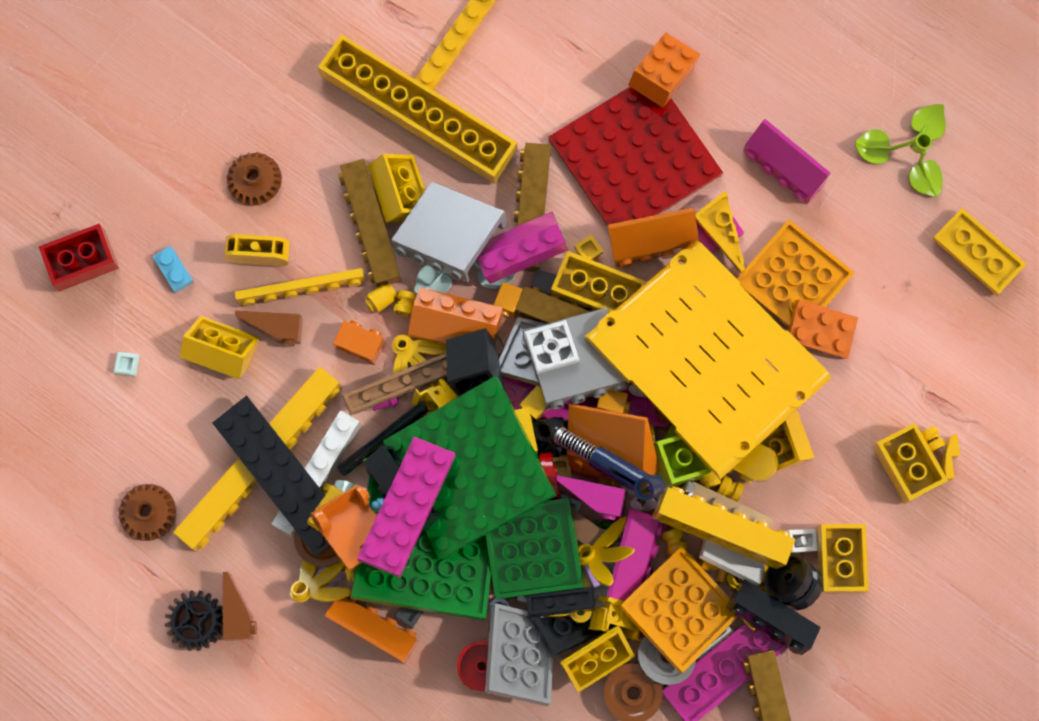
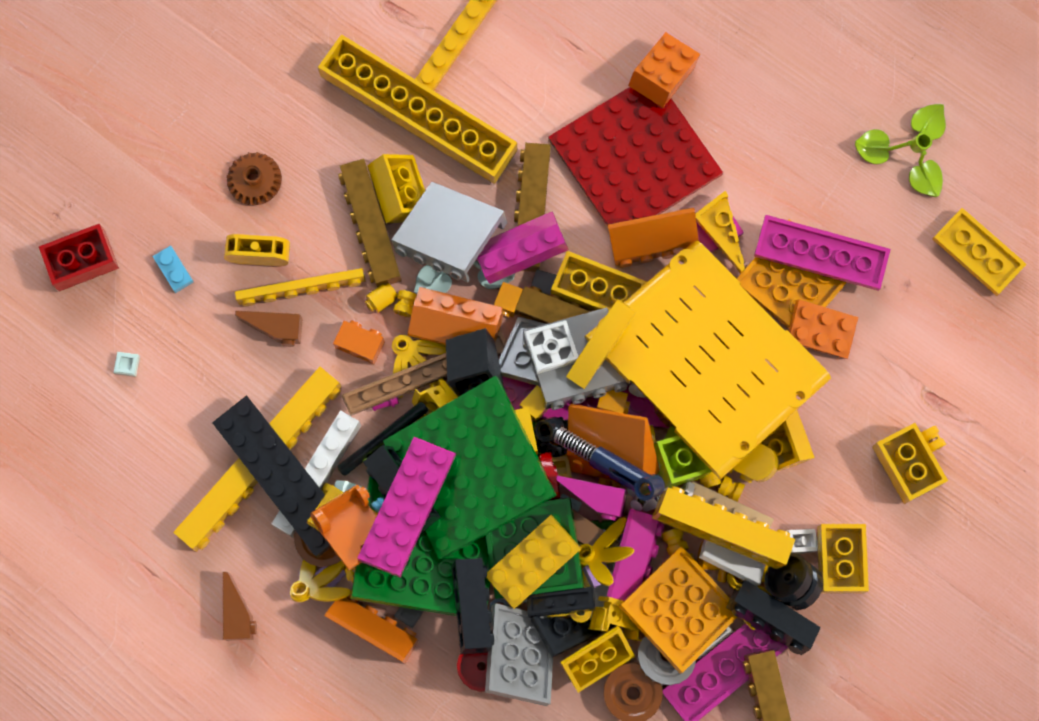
(157, 522): dark orange gear -> none
(200, 630): black gear -> none
(218, 347): yellow slope -> none
(471, 606): none -> black brick
(533, 561): none -> yellow plate
(589, 248): yellow plate -> none
(601, 344): none -> yellow slope
(786, 162): dark pink slope -> none
(822, 252): none -> dark pink plate
(950, 452): yellow slope -> none

